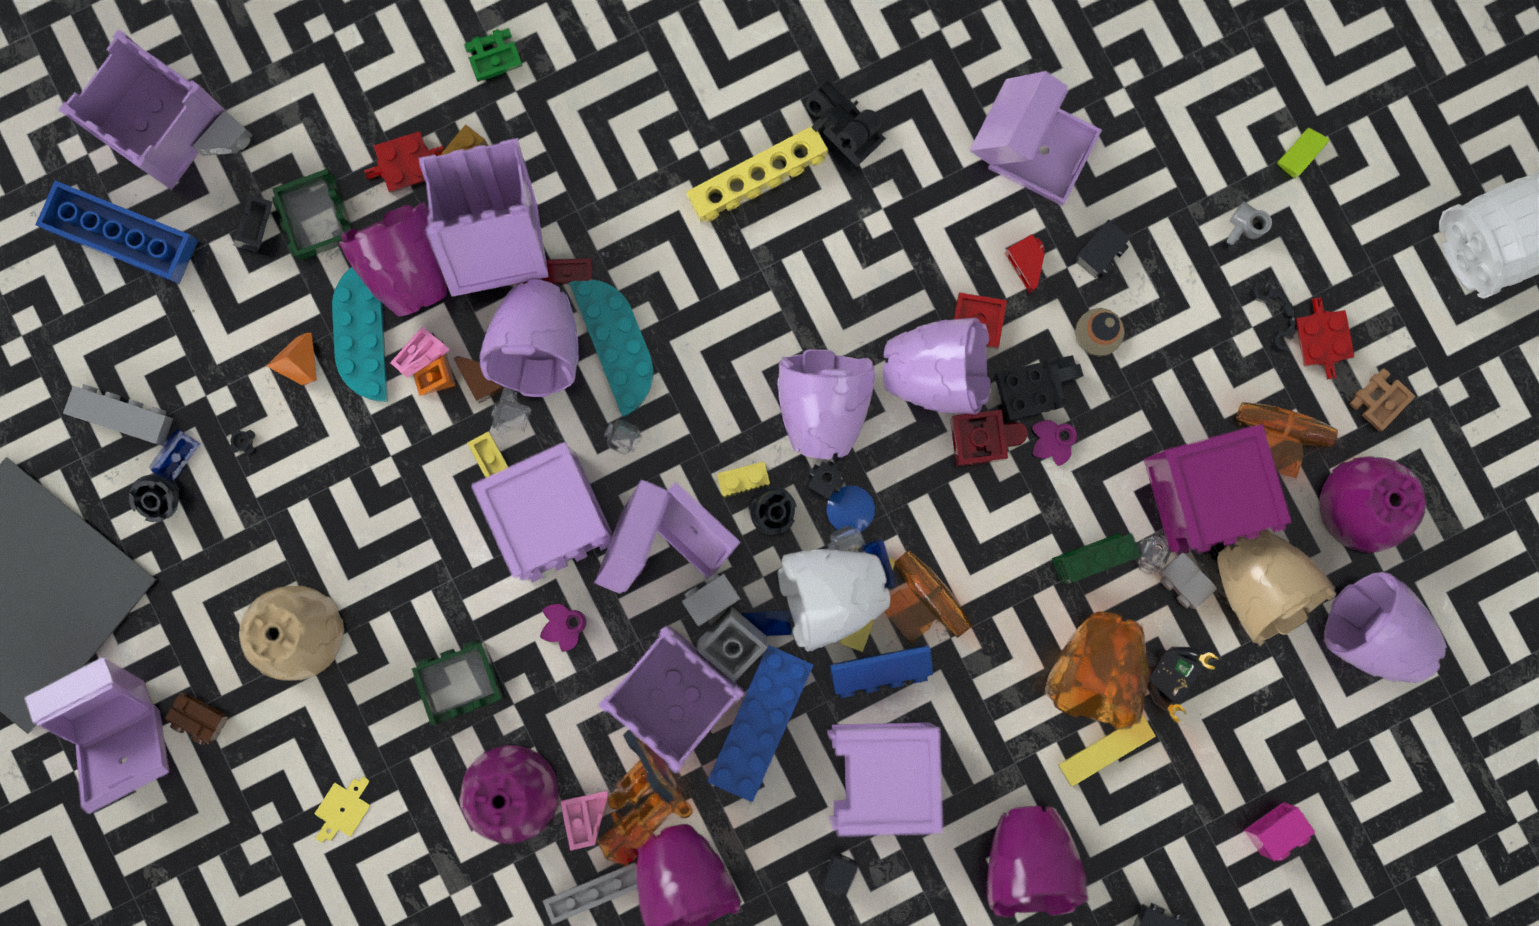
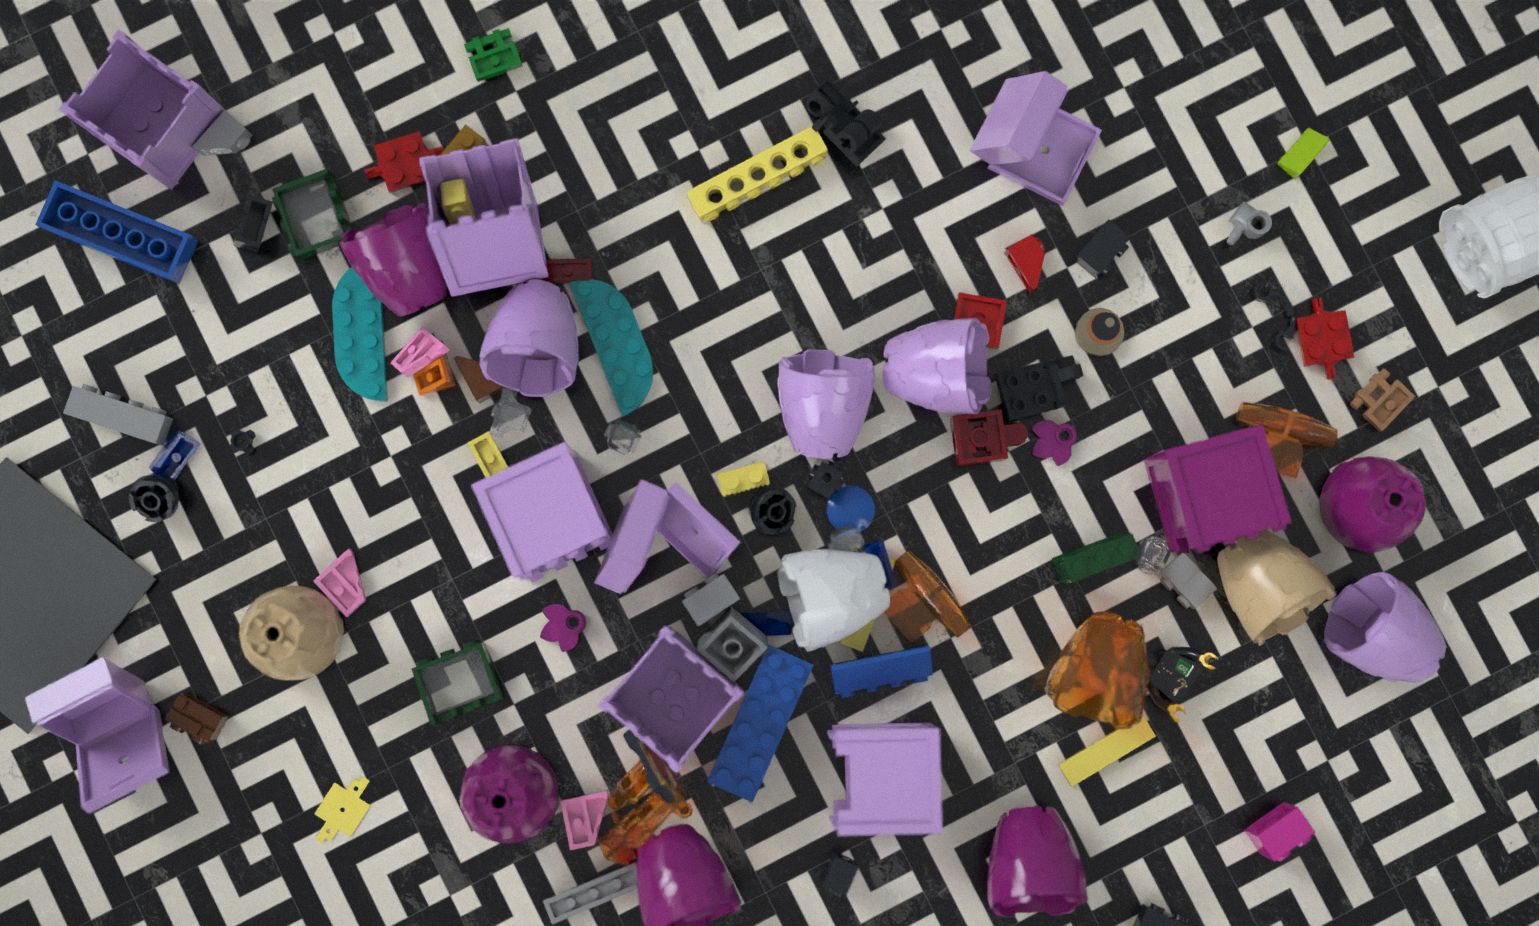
(297, 360): orange slope -> none
(343, 583): none -> bright pink wing
(456, 201): none -> light yellow brick

